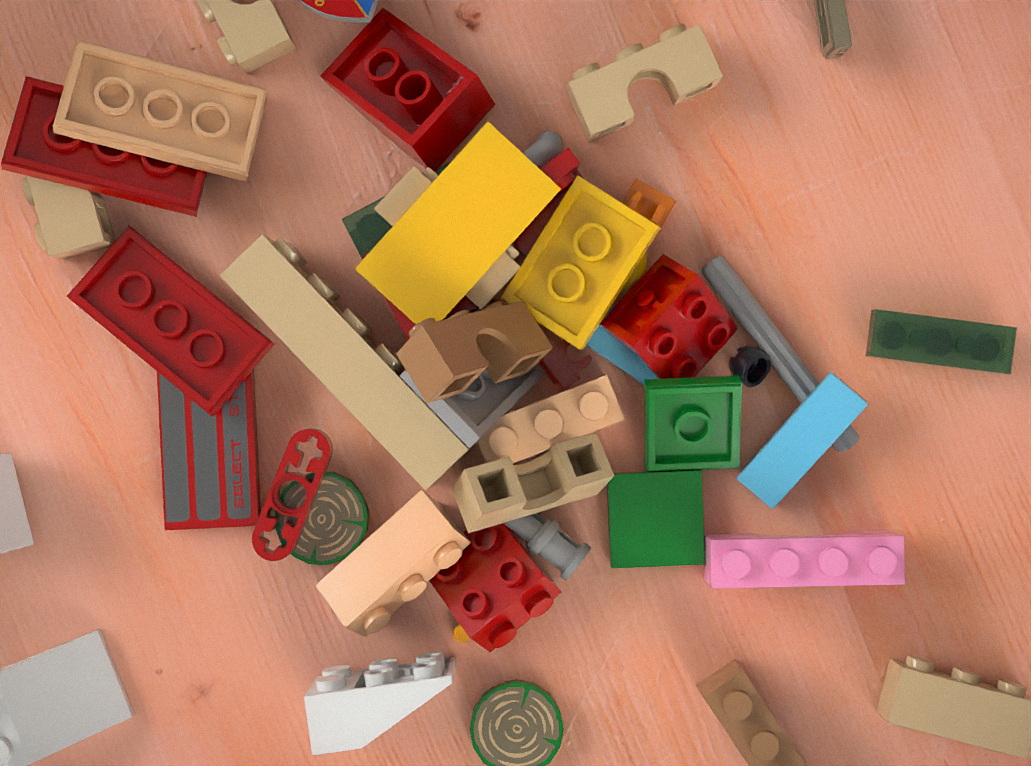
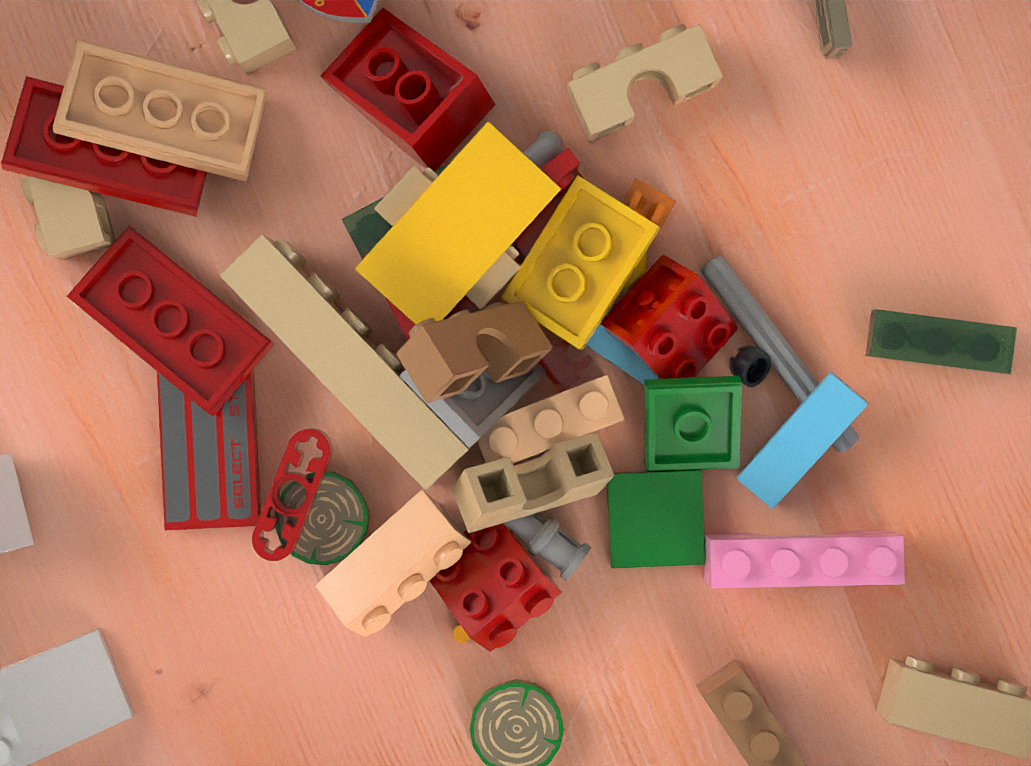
(357, 706): white slope -> none

